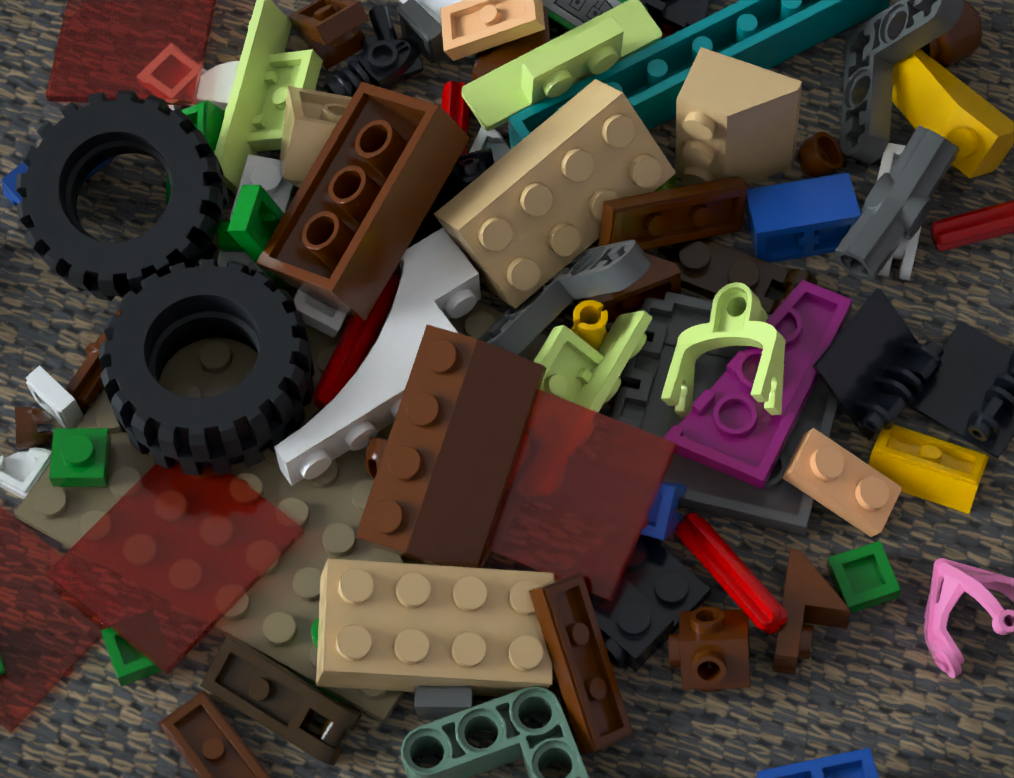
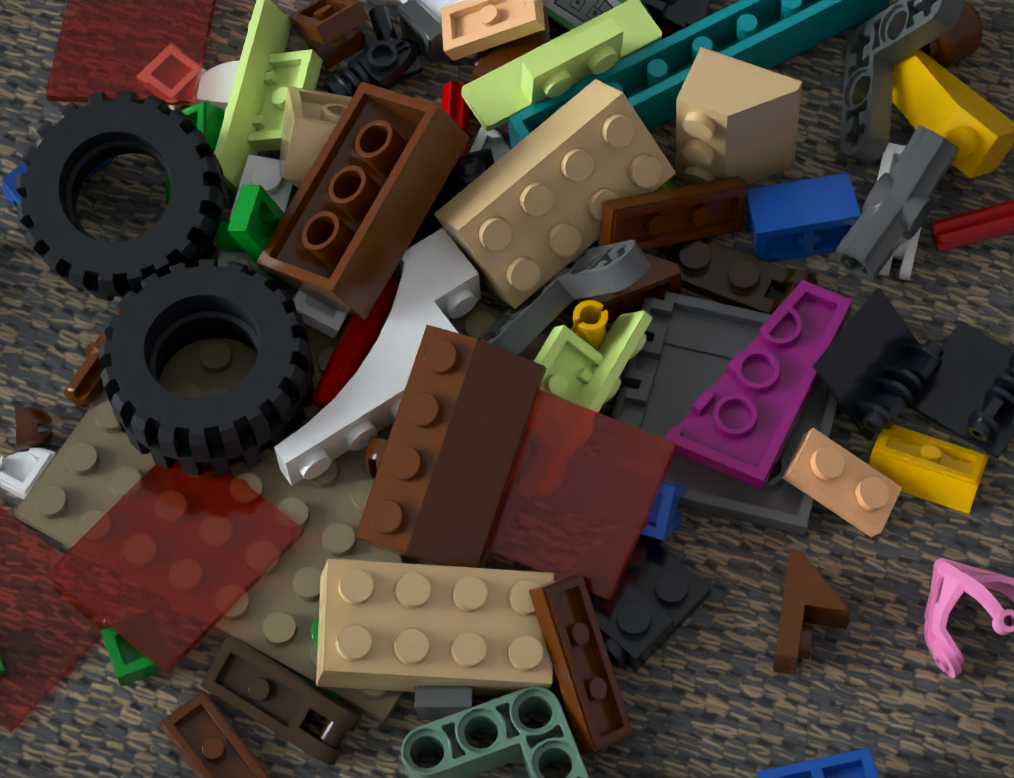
(54, 398): white tile -> none
(80, 457): green plate -> none
(712, 649): reddish brown brick -> none
(731, 573): red axle -> none
(734, 321): yellowish green piece -> none
(820, 155): reddish brown hinge -> none
(863, 577): green plate -> none

